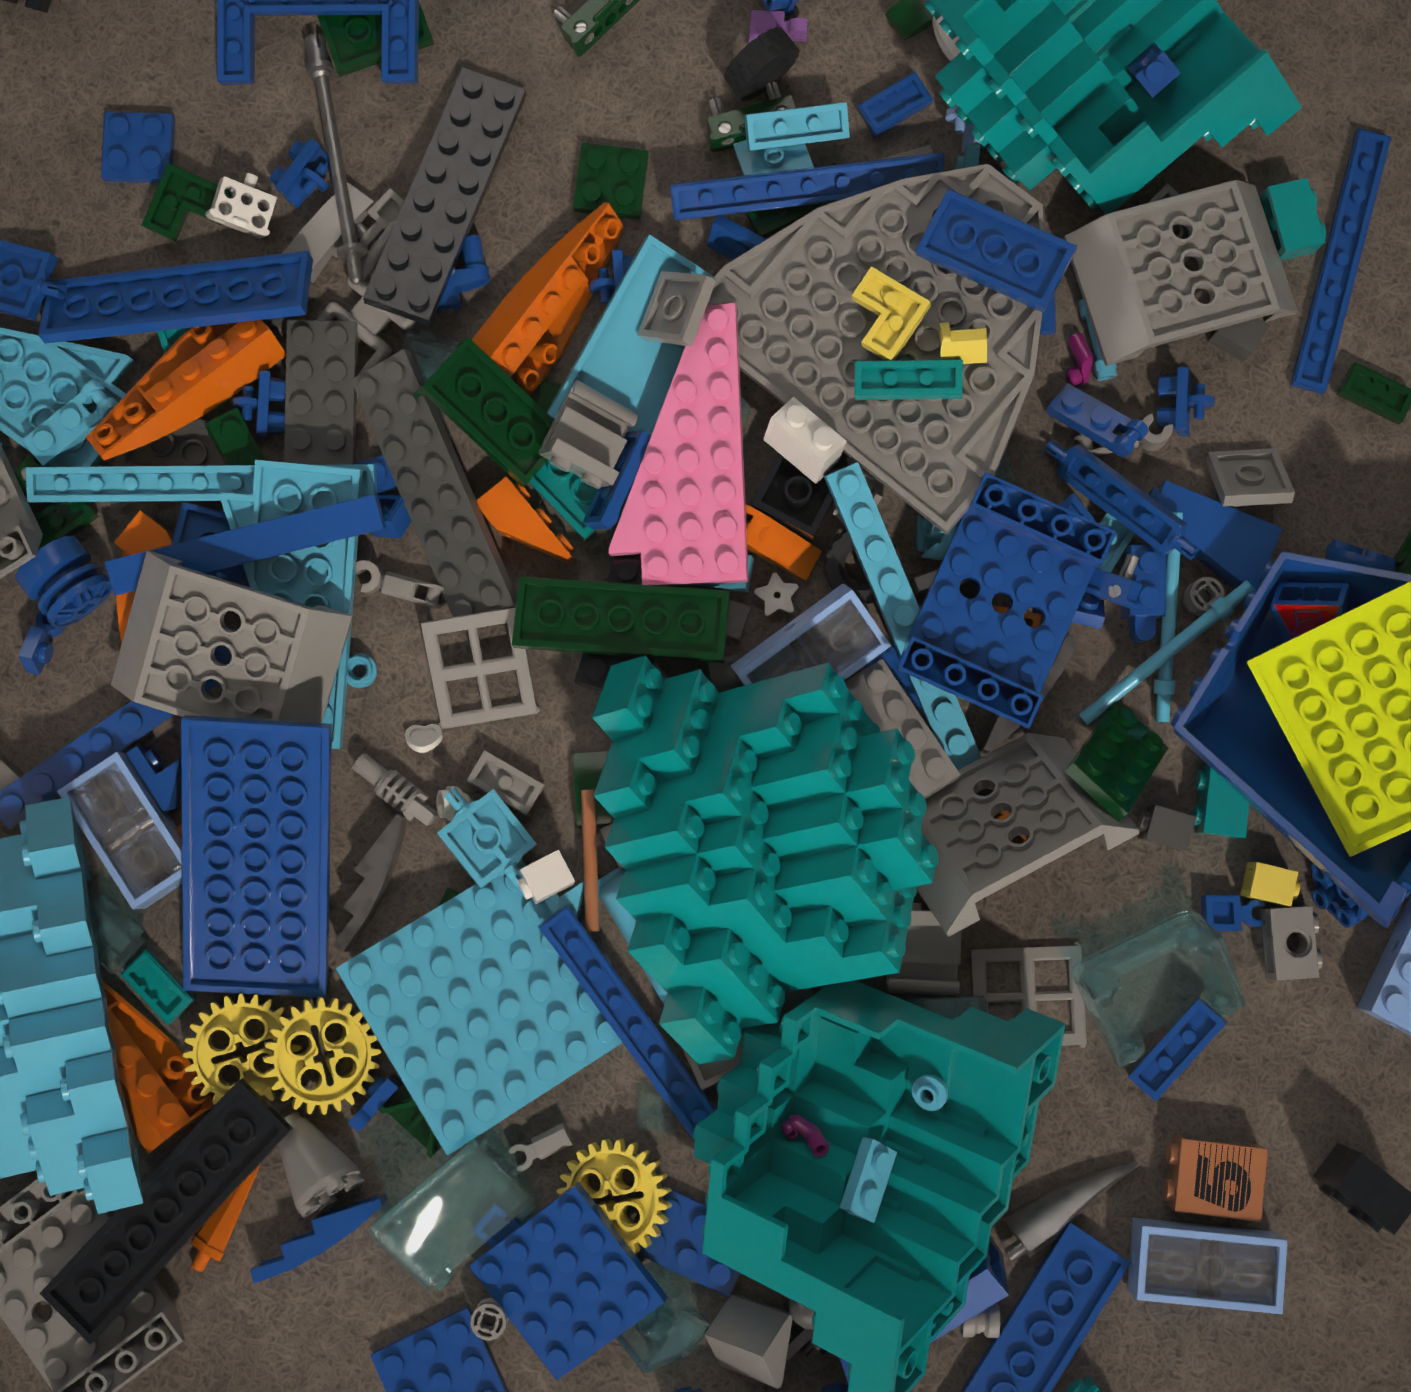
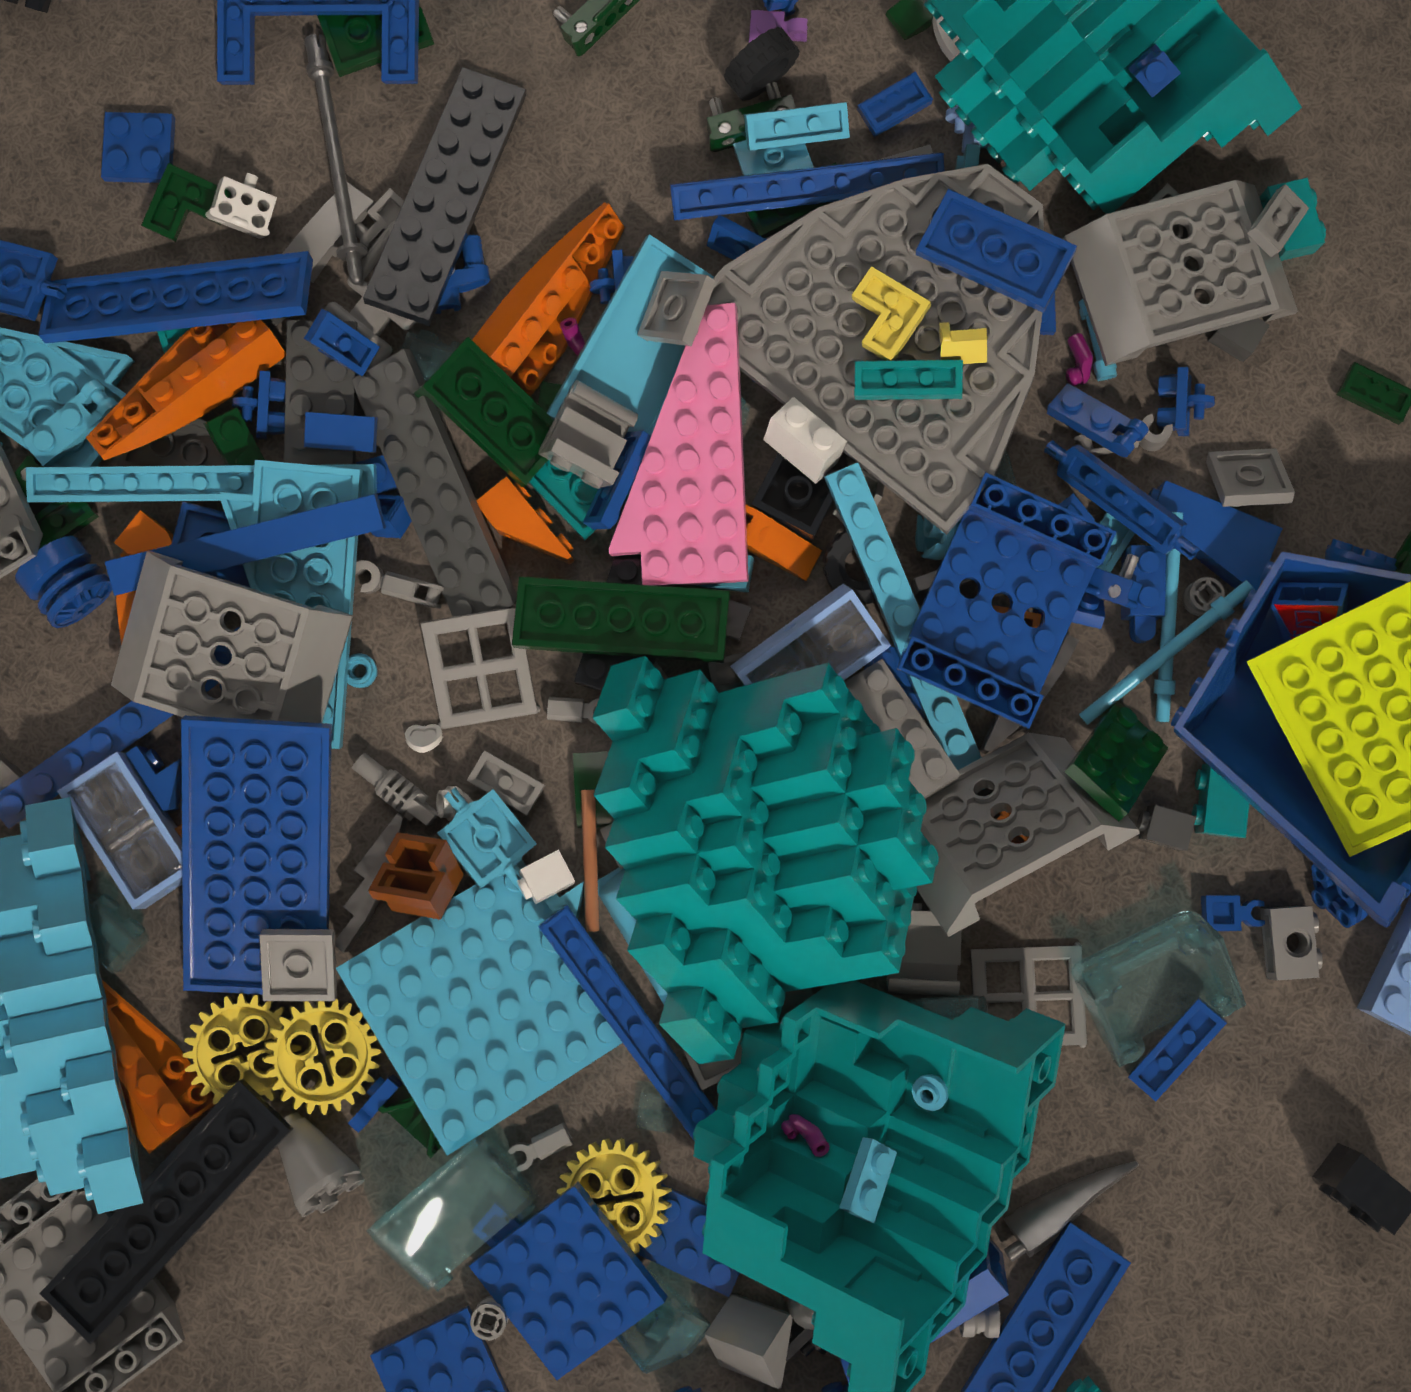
(37, 645): blue plate -> none
(157, 986): teal plate -> none
(218, 1229): orange bar -> none
(298, 964): none -> light grey plate
(304, 173): blue hips -> none
(328, 1230): blue slope -> none
(340, 432): none -> blue tile
(341, 342): none -> blue slope
(418, 876): none -> dark orange plate
(570, 709): none -> light grey bar
(572, 335): none -> magenta arm
(611, 177): dark green plate -> none
(773, 604): white plate -> none
(1207, 1265): brick -> none
(1215, 1178): nougat panel -> none
(1270, 884): light yellow brick -> none
(1278, 220): none -> light grey plate
(1340, 261): blue tile -> none

